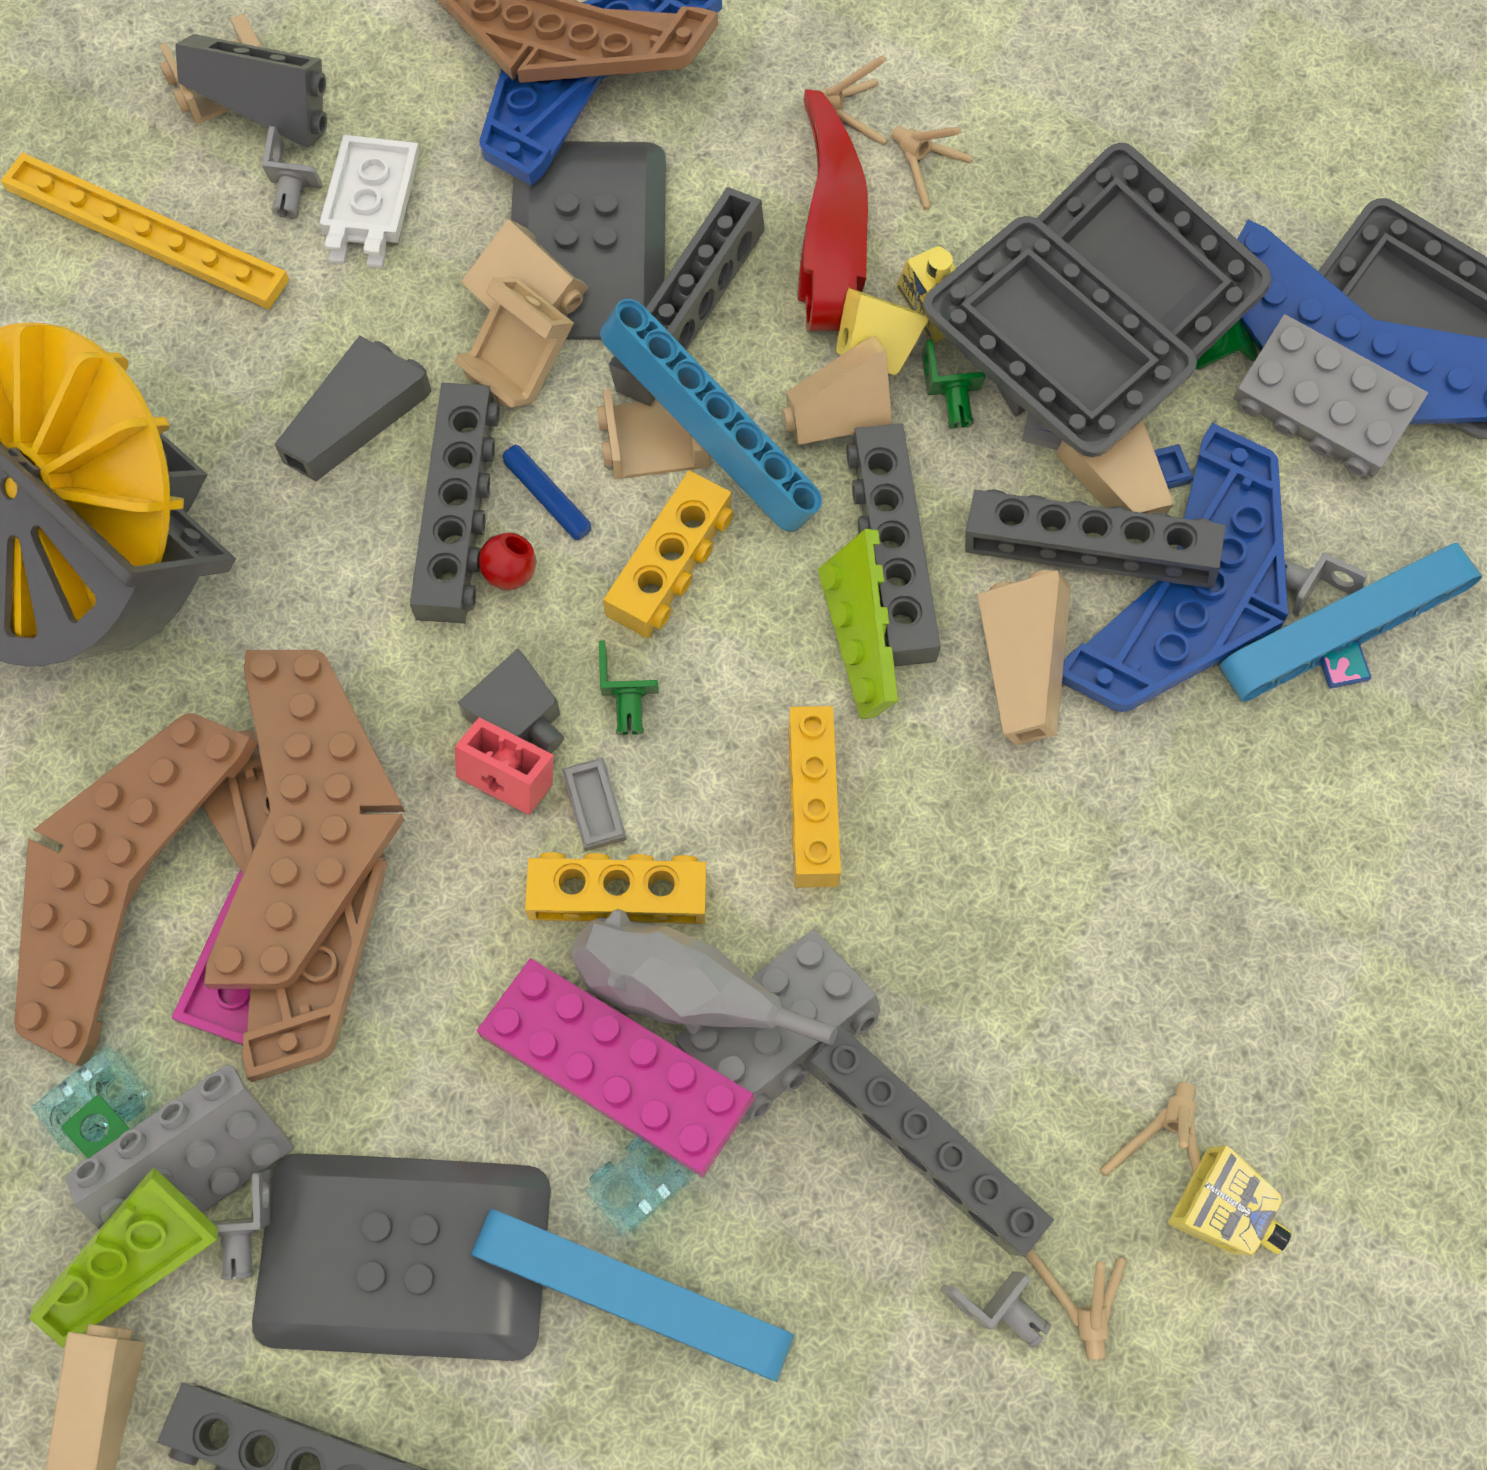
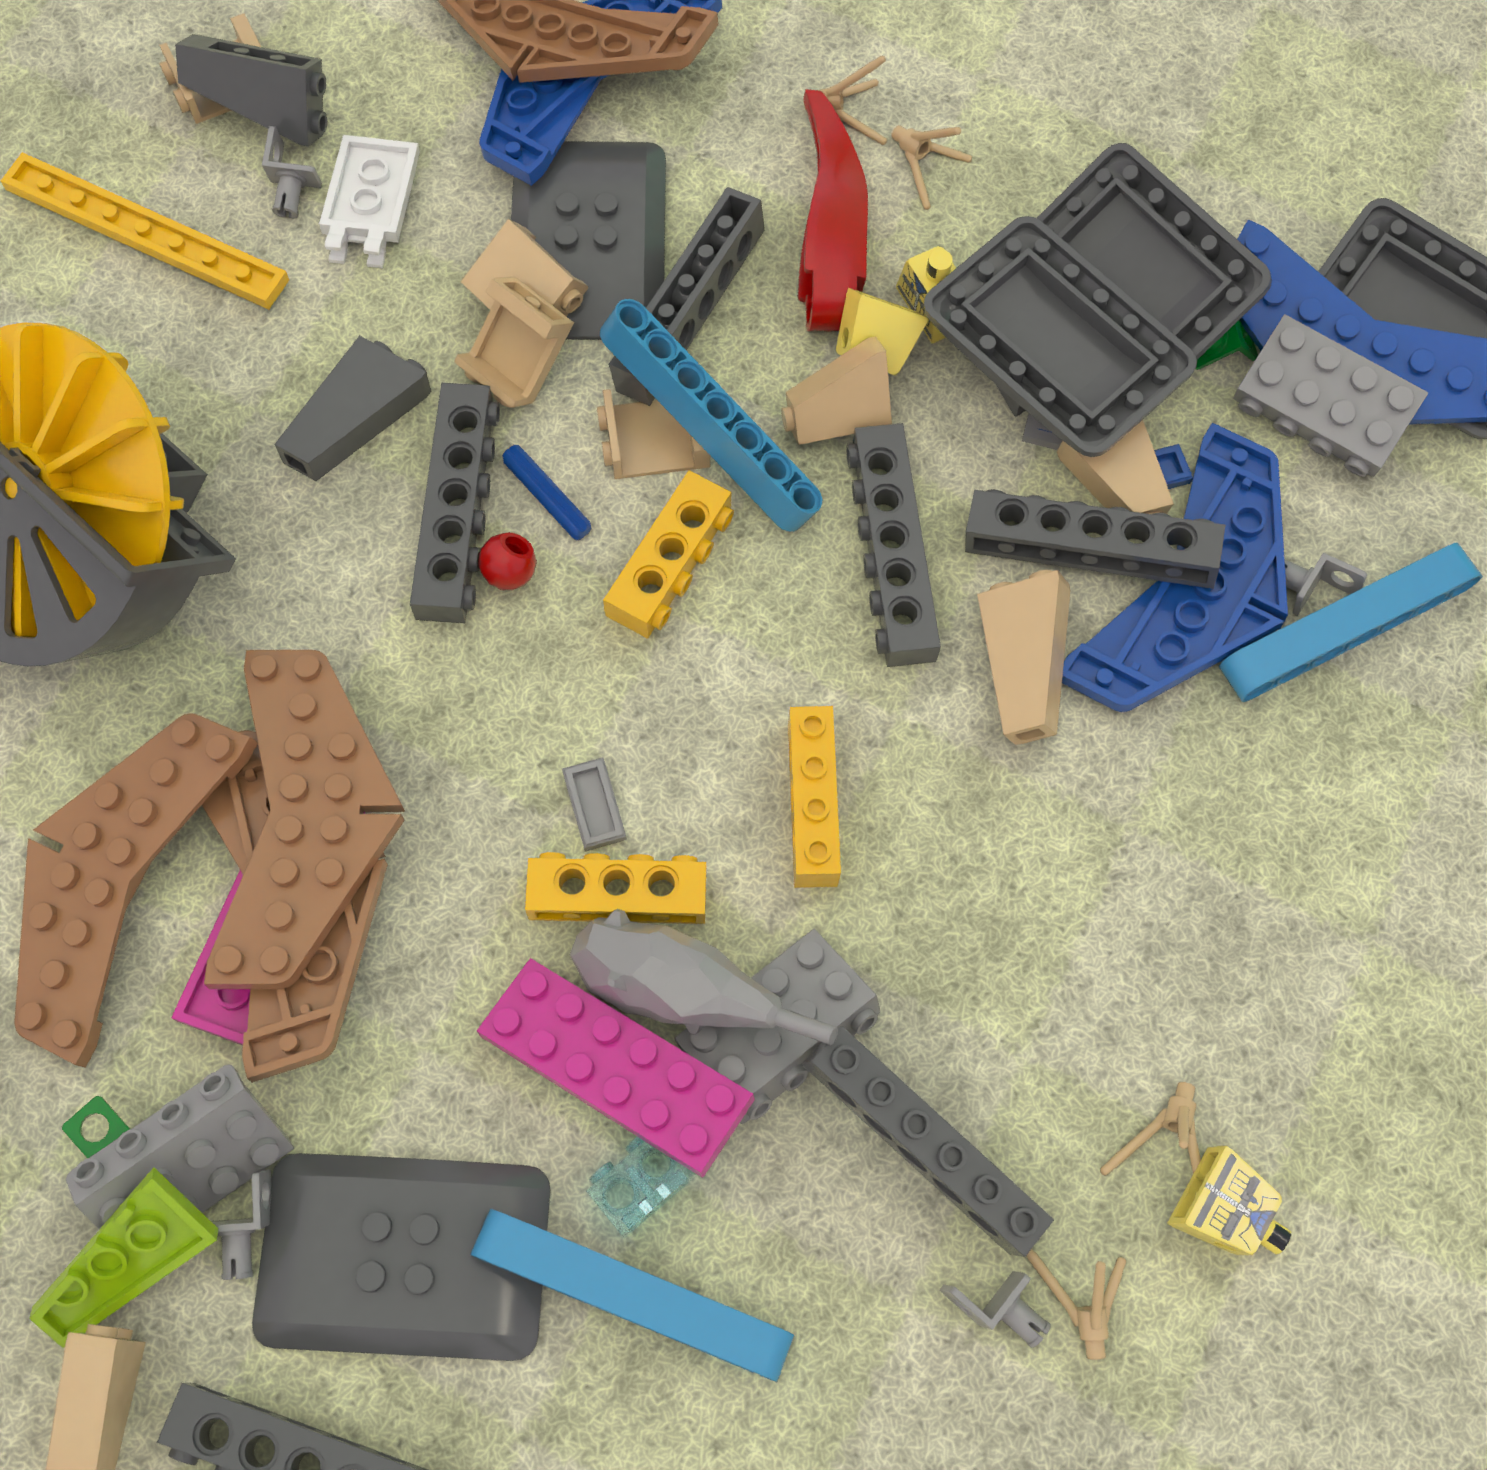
(84, 1085): clear light blue brick -> none
(504, 765): coral brick -> none
(517, 702): dark grey torso -> none
(627, 695): green bracket -> none
(860, 622): lime wing -> none
(953, 387): green bracket -> none
(1345, 667): tile -> none

